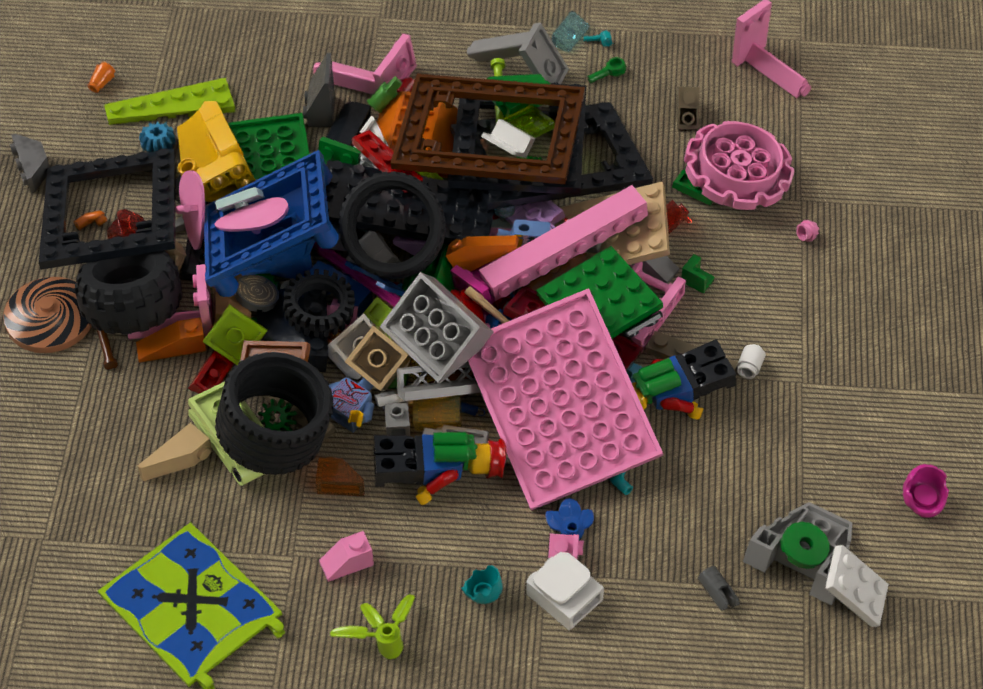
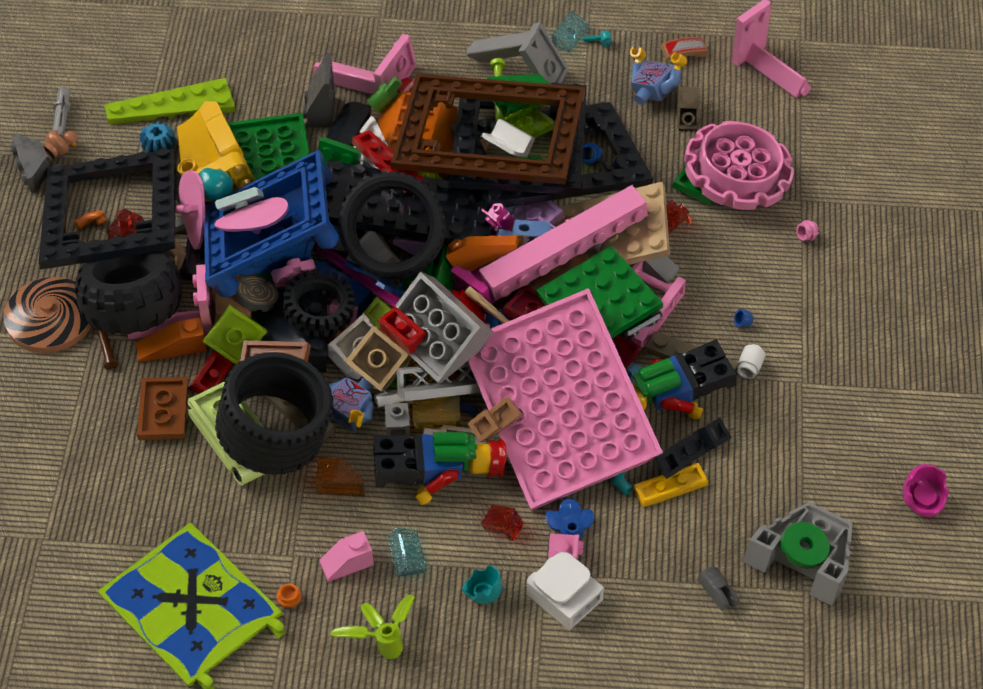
(56, 145): none -> nougat animal
(62, 97): none -> light grey pin
(102, 75): orange cone -> none
(163, 408): none -> dark orange plate
(178, 453): tan slope -> none
(216, 183): none -> teal hair
(278, 408): green gear -> none
(283, 275): none -> bright pink plate
(289, 595): none -> orange plate
(401, 330): none -> red slope
(406, 552): none -> clear light blue slope
(495, 420): none -> medium nougat slope
(499, 217): none -> dark pink hinge
(503, 520): none -> clear red bracket
(597, 154): none -> blue brick
(614, 67): green plate -> none
(654, 79): none -> medium blue torso
(661, 489): none -> yellow tile
(686, 46): none -> slope
(692, 447): none -> black slope
(695, 276): green panel -> none
(743, 318): none -> blue hinge
(857, 586): white plate -> none

